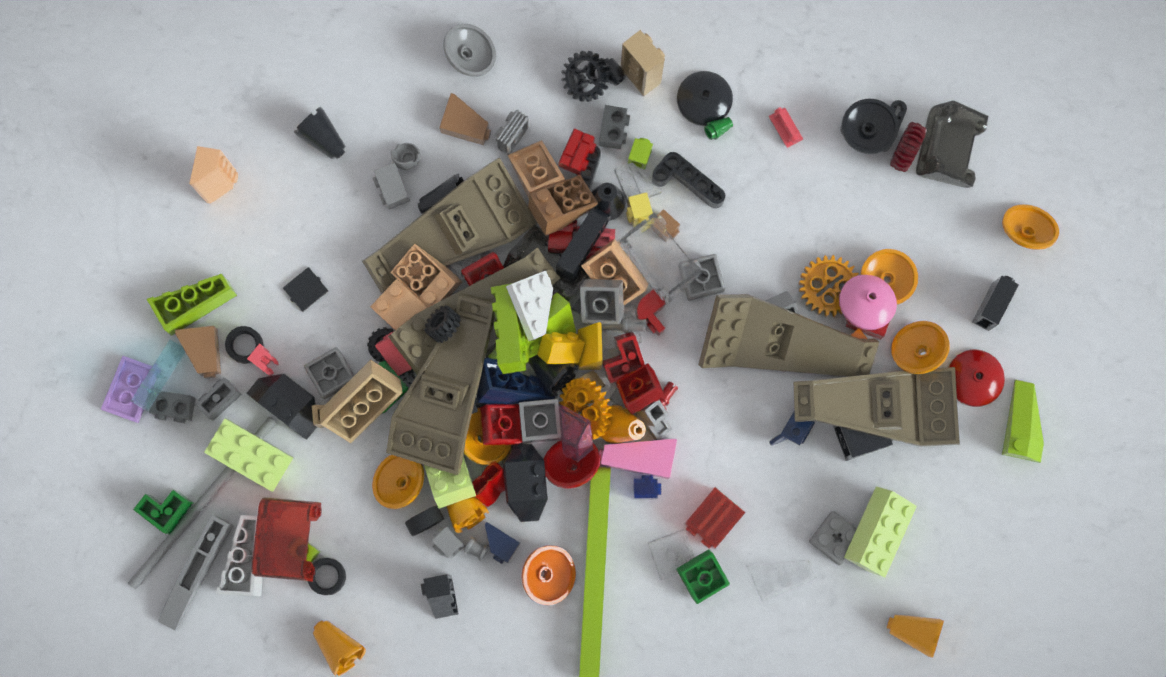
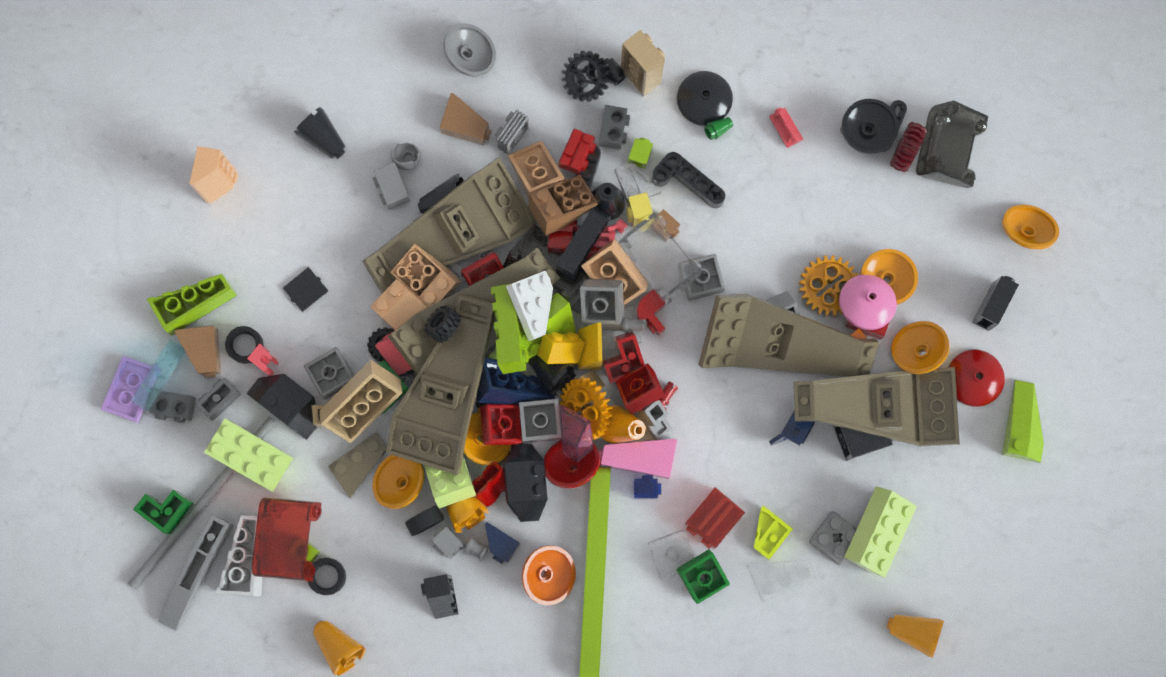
(357, 463): none -> dark tan wing
(620, 225): none -> coral hand
(770, 533): none -> neon yellow wing

